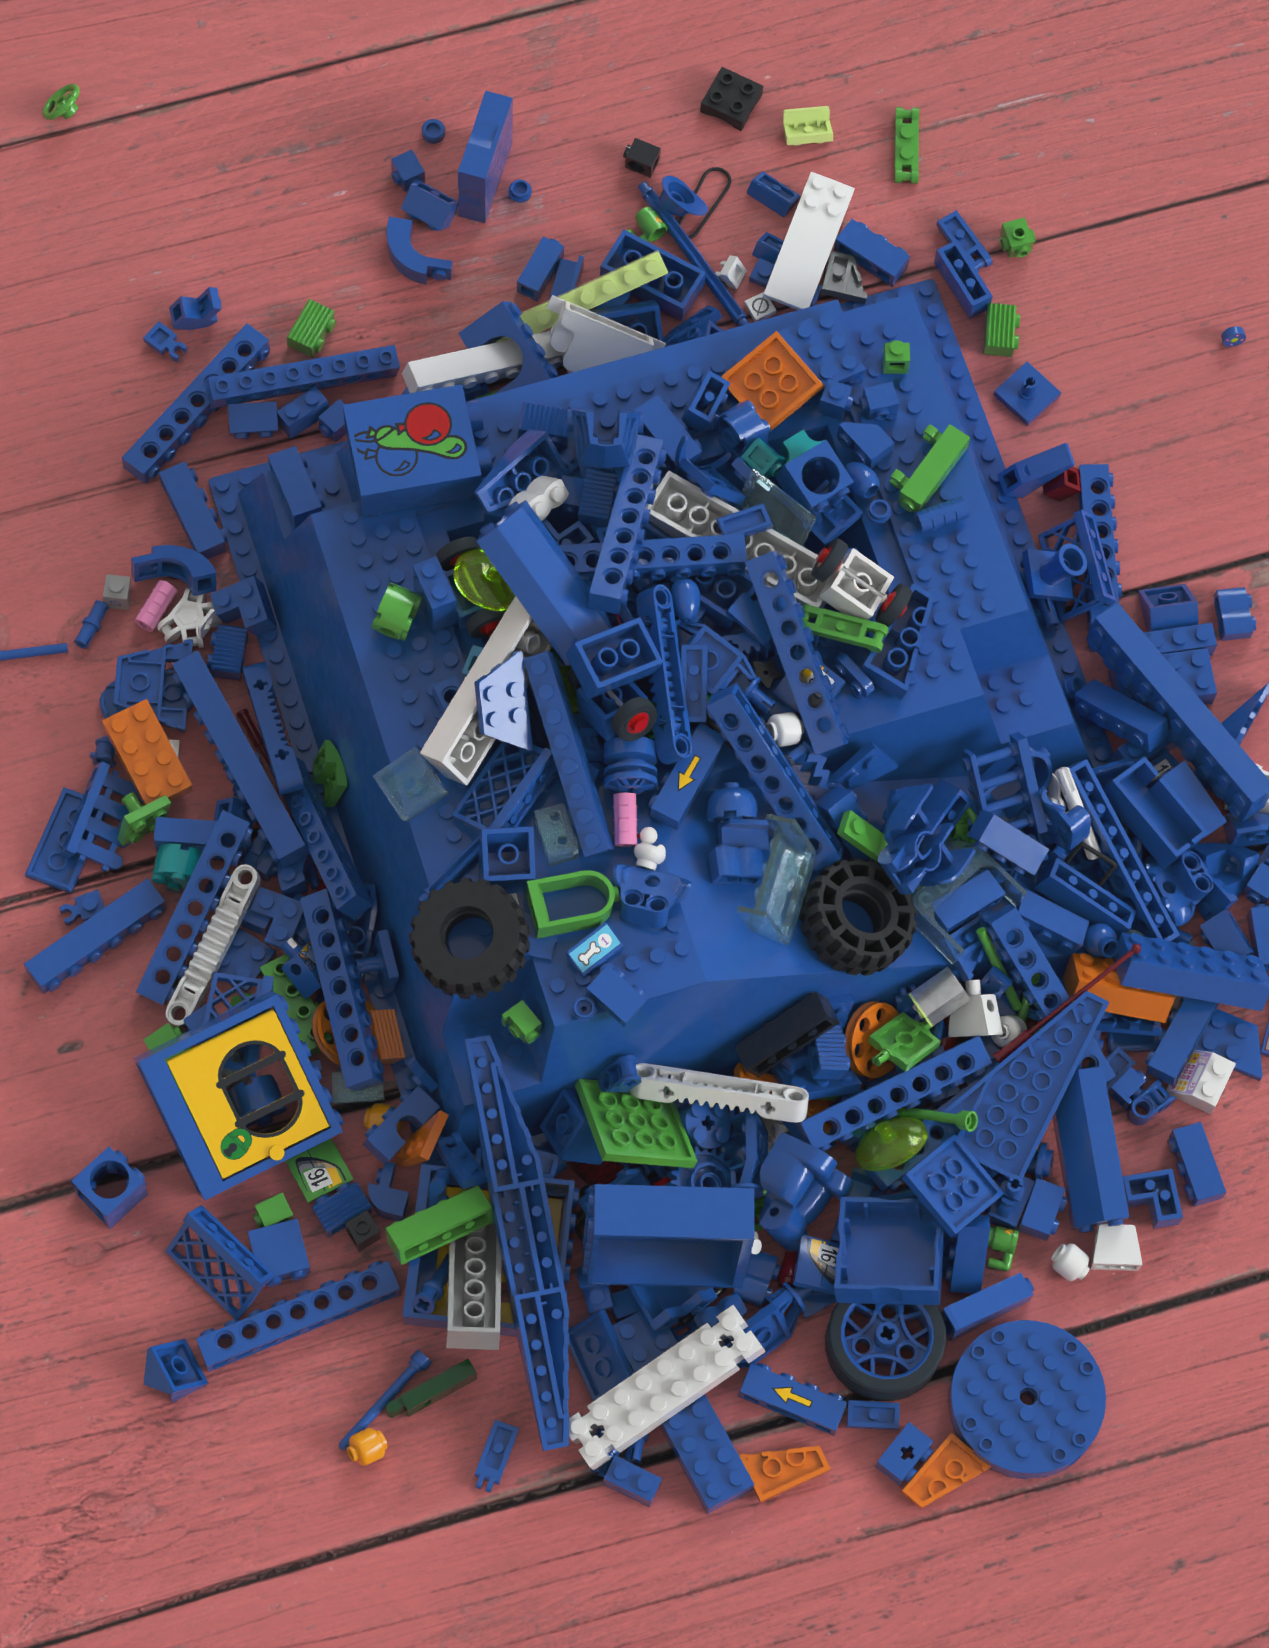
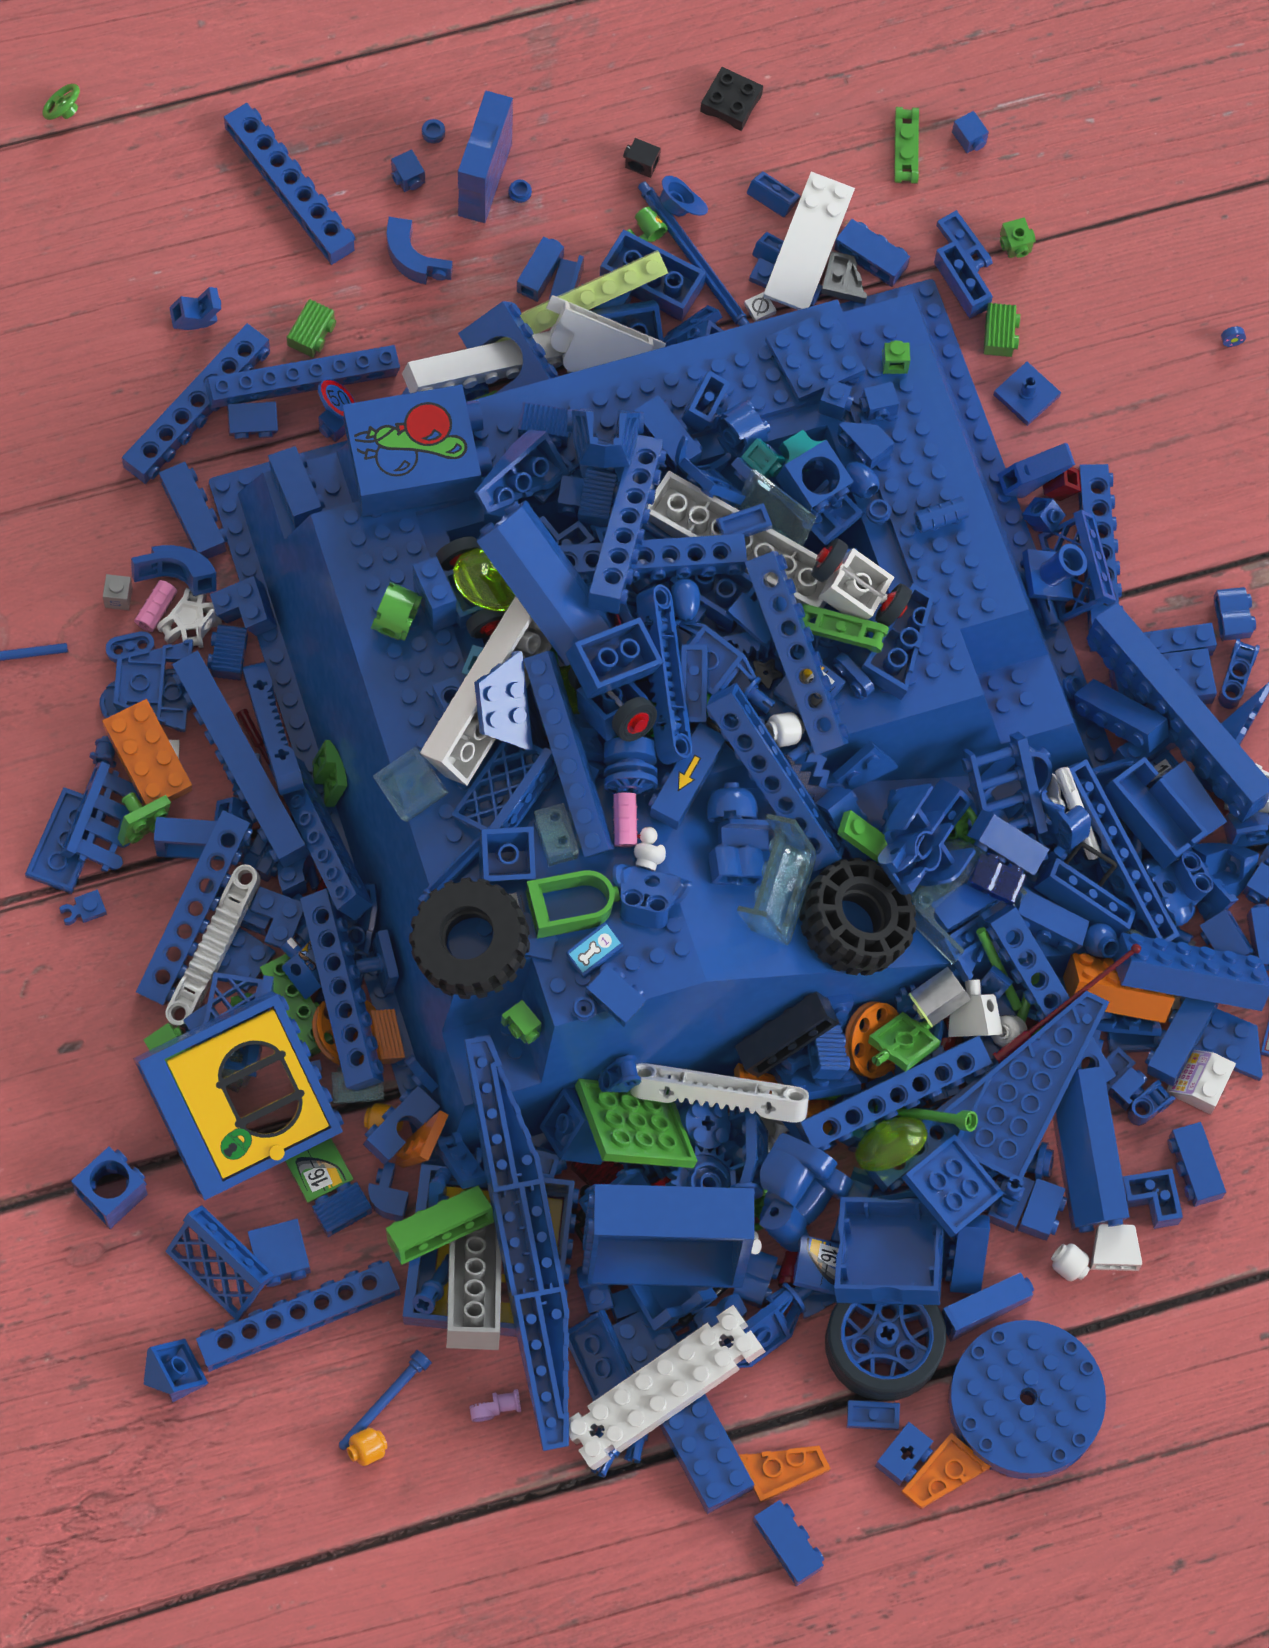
(91, 624): blue pin -> none
(95, 936): blue brick -> none
(129, 644): none -> blue plate
(163, 340): blue plate -> none
(174, 866): teal brick -> none
(255, 1096): blue brick -> none
(273, 1211): bright green brick -> none
(302, 412): blue brick -> none
(332, 247): none -> blue brick
(334, 396): none -> piece
(362, 1230): black brick -> none
(429, 206): blue brick -> none
(433, 1390): dark green hinge -> none
(496, 1454): blue hinge -> none
(500, 1403): none -> lavender connector
(543, 495): white brick -> none
(632, 1481): blue brick -> none
(715, 204): black piece -> none
(732, 272): white tile -> none
(773, 380): orange plate -> none
(789, 1542): none -> blue brick
(792, 1398): blue brick -> none
(807, 125): yellowish green bracket -> none
(933, 469): bright green brick -> none
(970, 132): none -> blue brick
(996, 878): none -> clear blue brick
(1002, 1240): bright green piece -> none
(1043, 514): none -> blue brick
(1168, 607): blue slope -> none
(1242, 659): none -> blue piece

